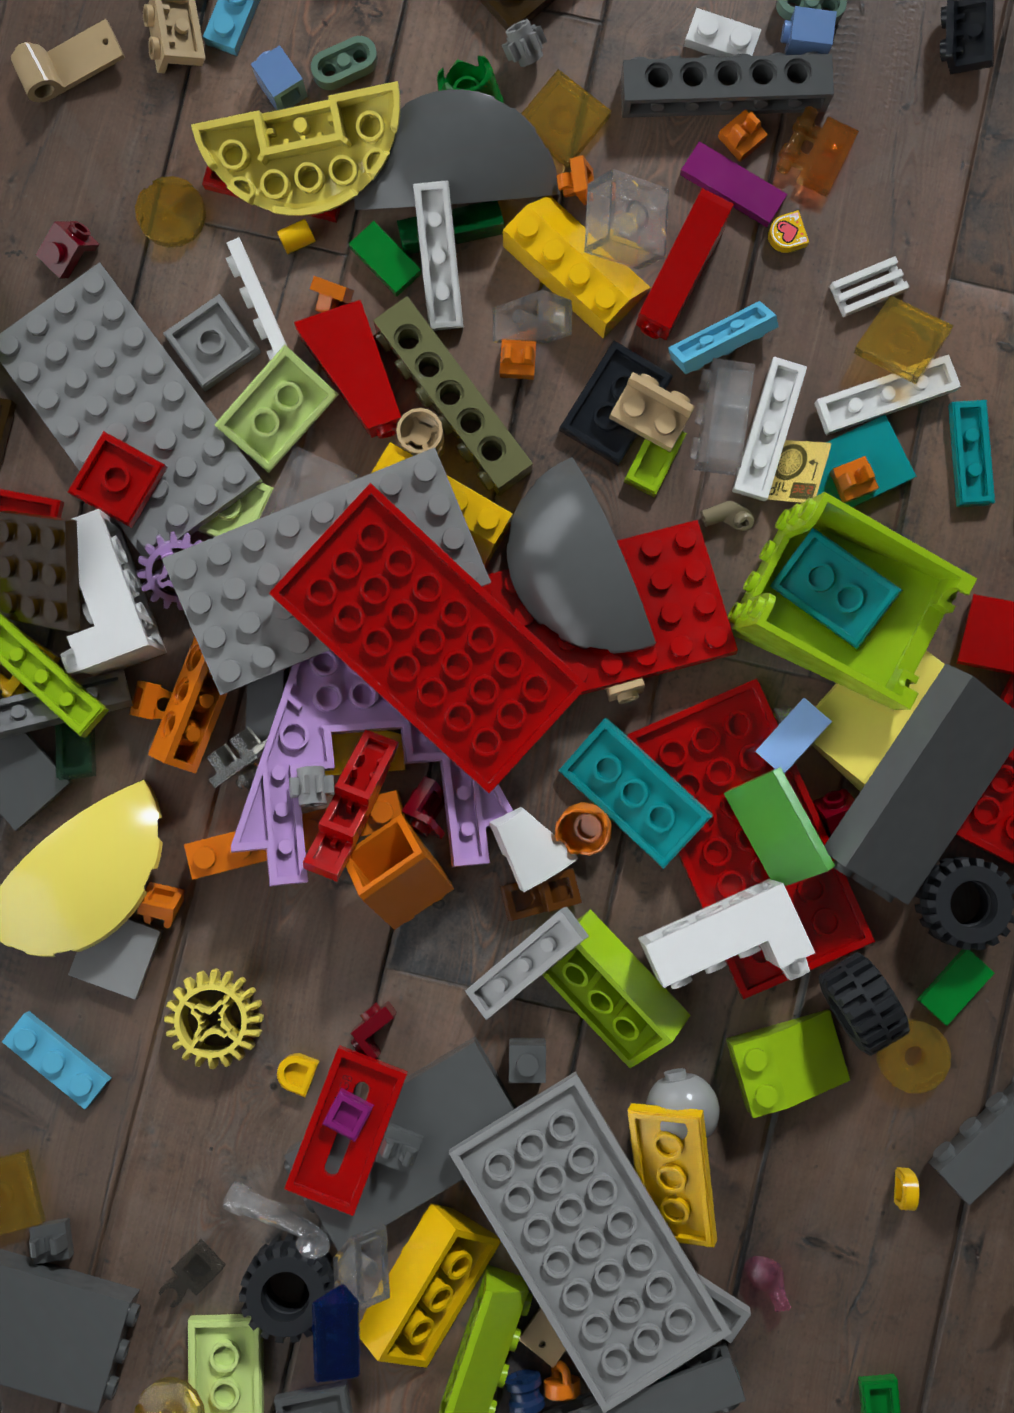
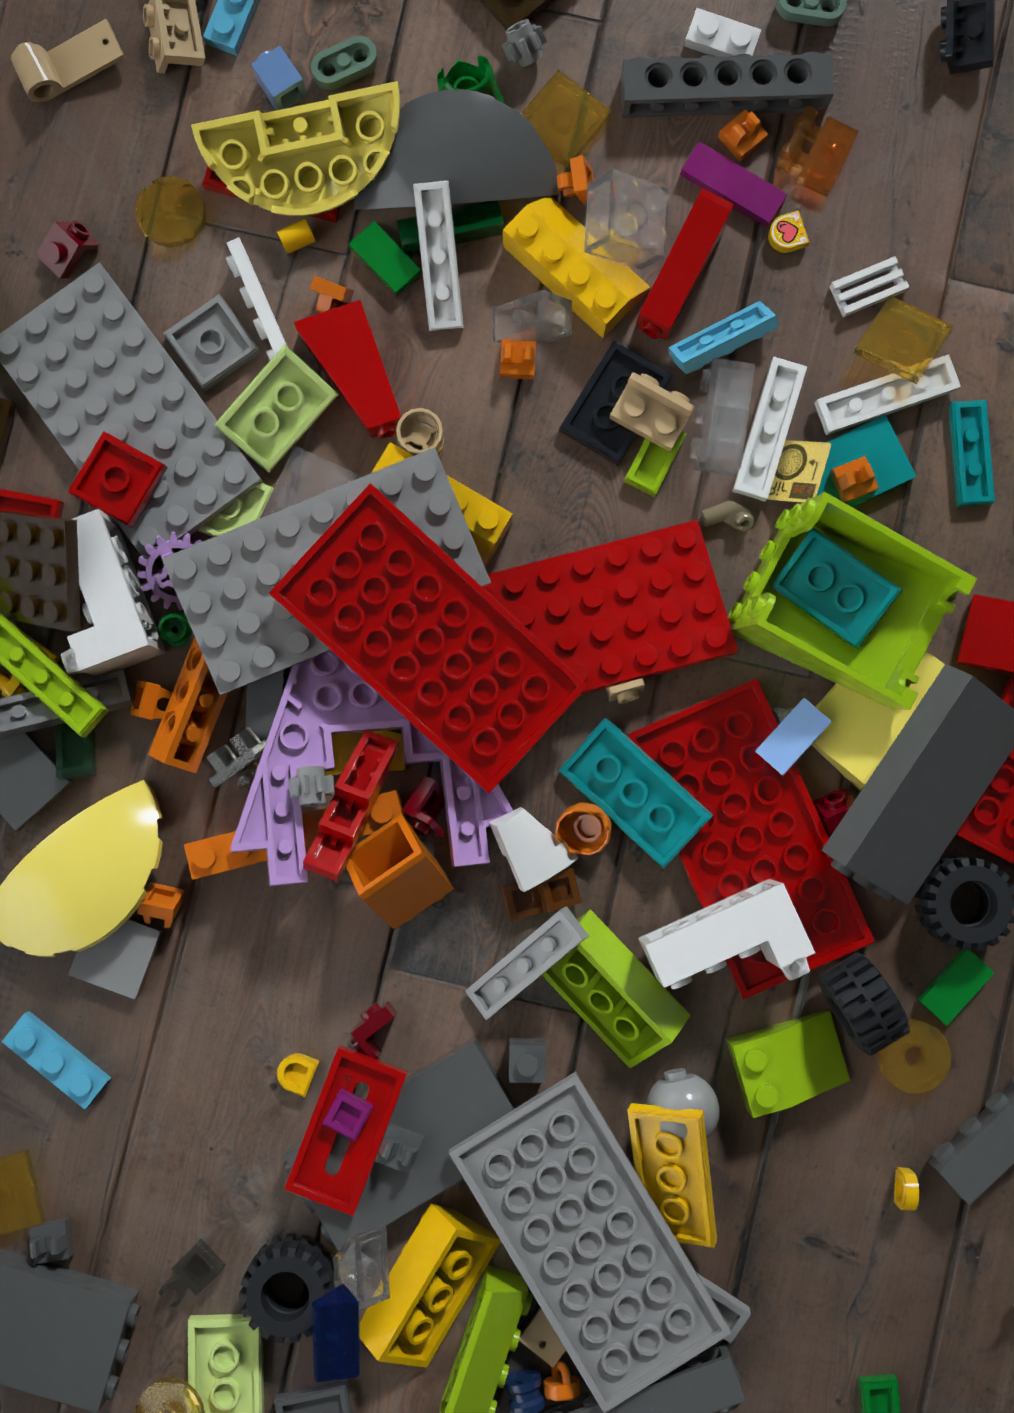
(166, 625): none -> green plate
(195, 1043): light yellow gear -> none
(312, 1240): clear plant -> none
(406, 322): olive brick -> none
(572, 566): dark grey brick -> none
(768, 1277): clear pink animal -> none
(779, 828): bright green tile -> none
(809, 31): medium blue brick -> none

